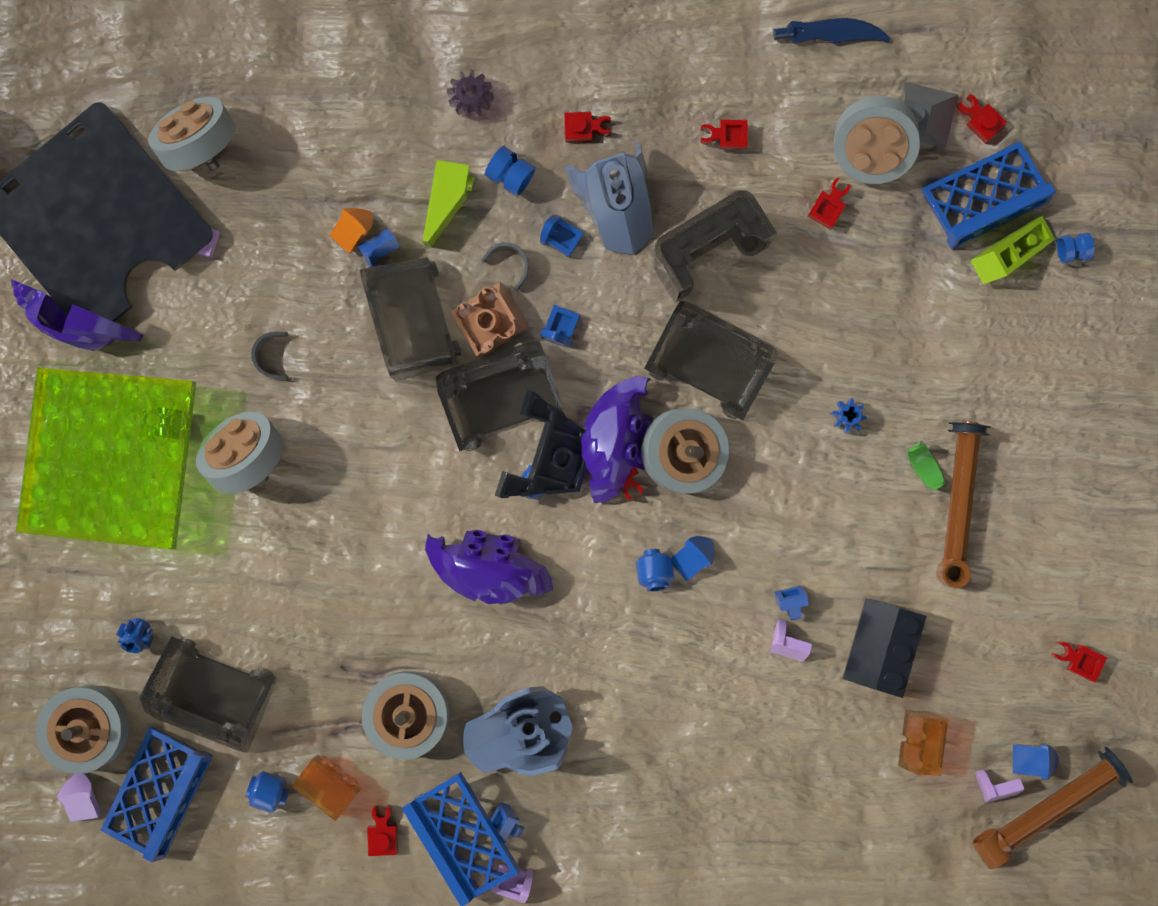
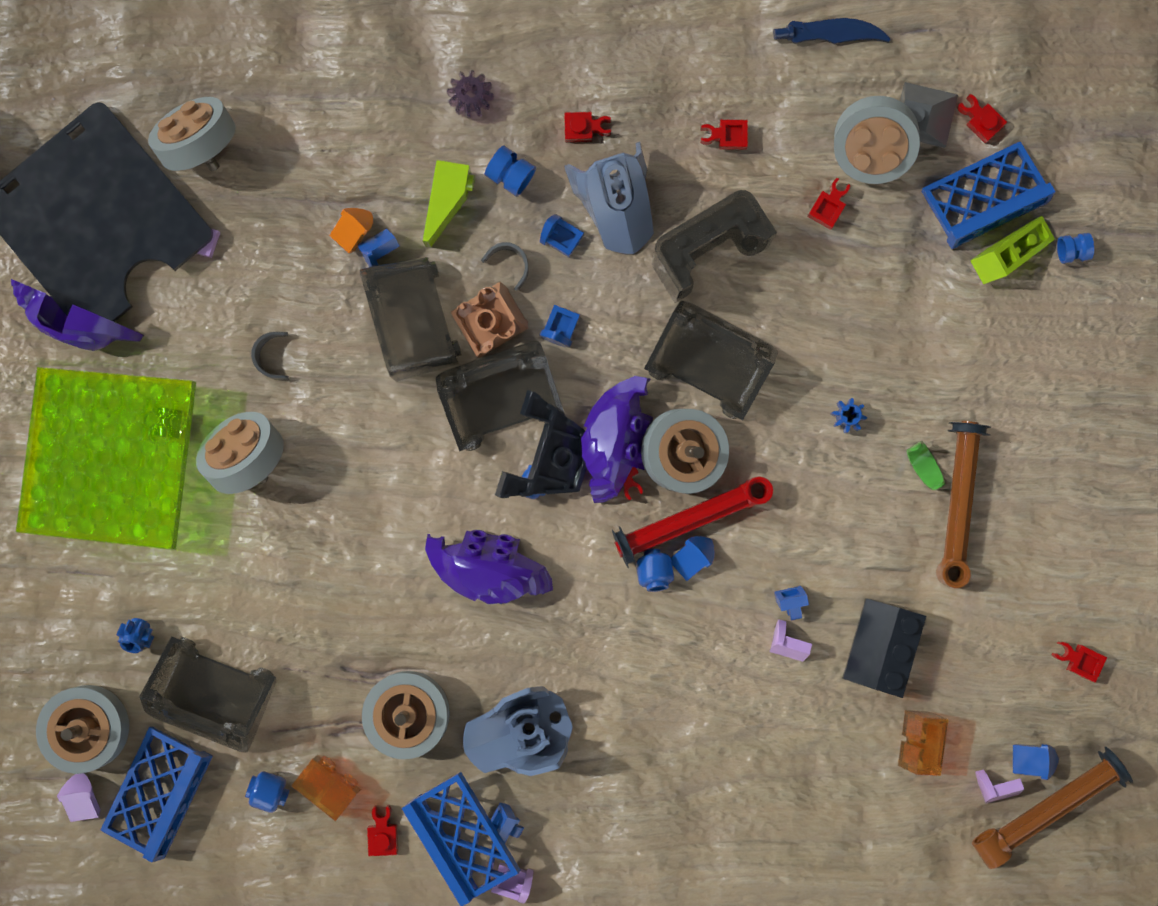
(690, 519): none -> red piece

